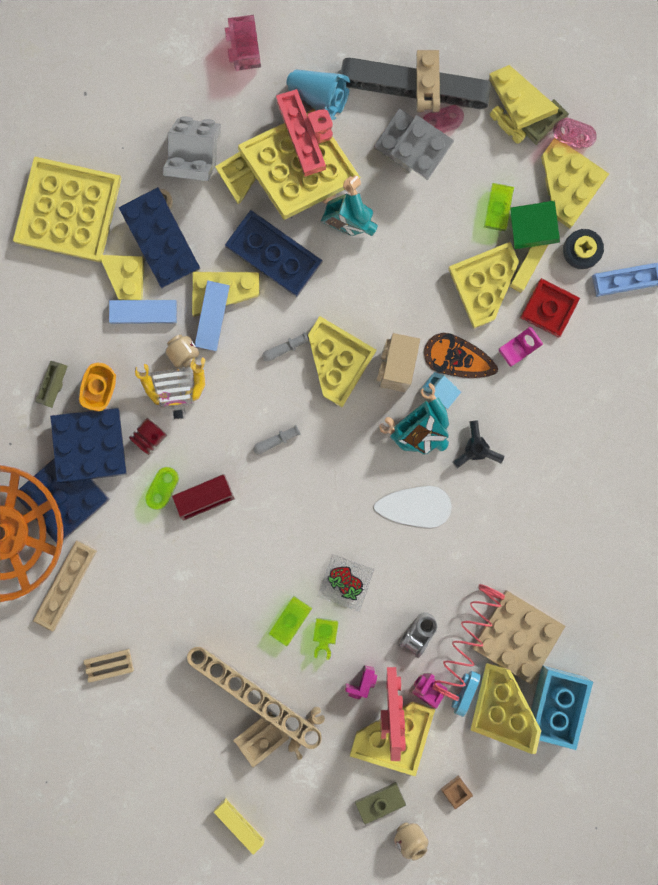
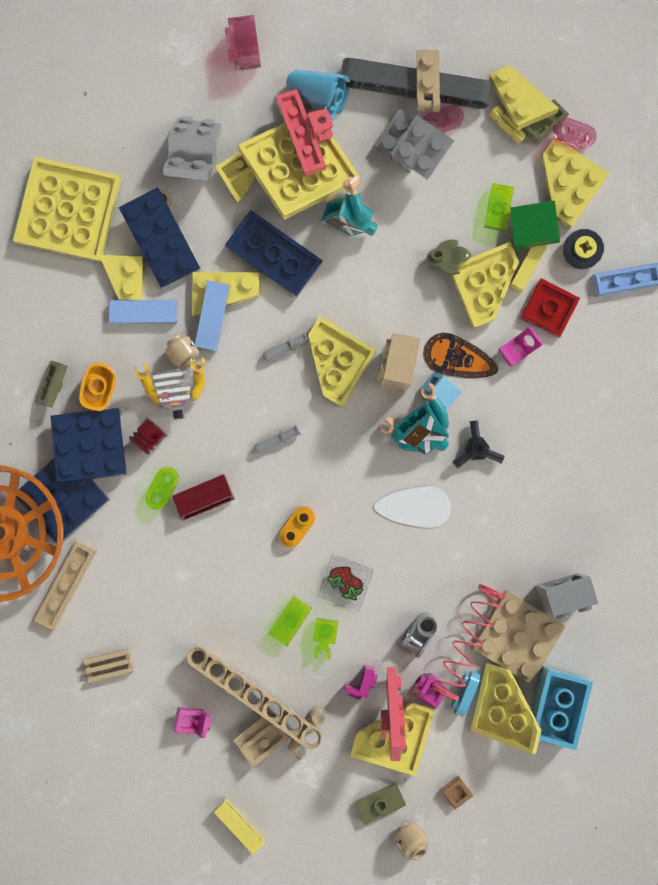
(192, 721): none -> dark pink bracket
(296, 526): none -> light orange plate
(448, 257): none -> olive plate
(567, 595): none -> light grey brick

